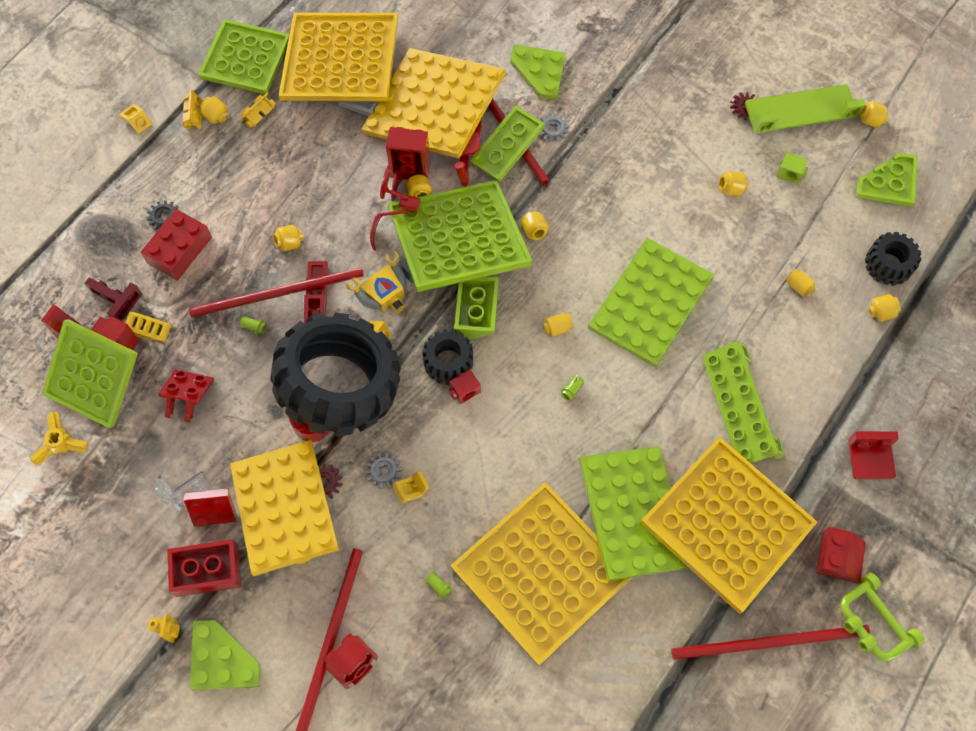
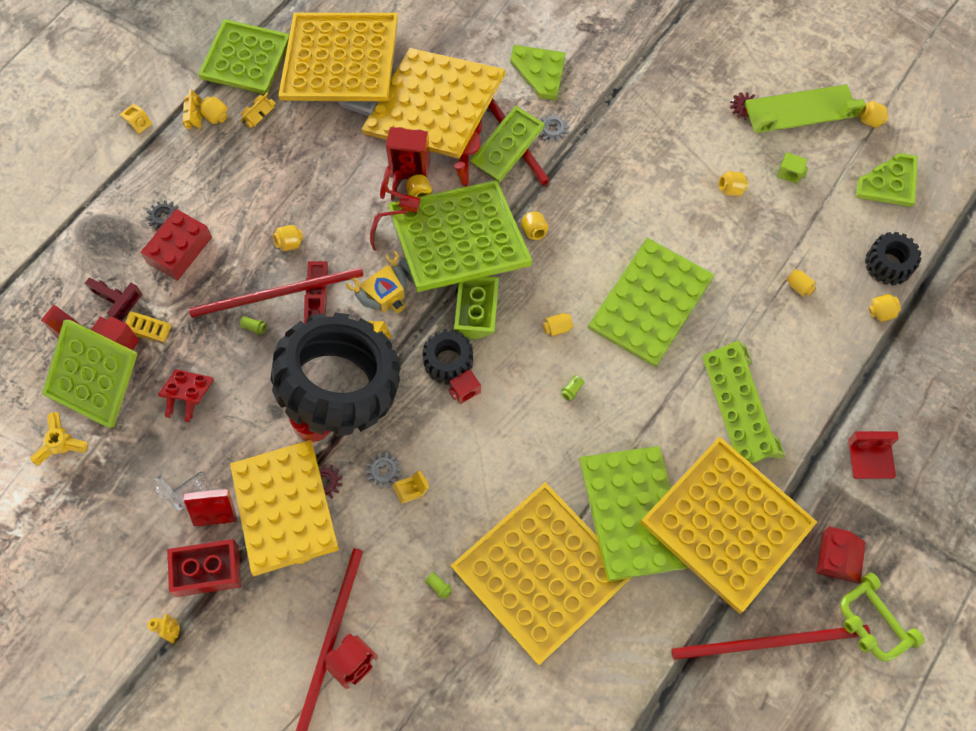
(220, 660): lime plate -> none

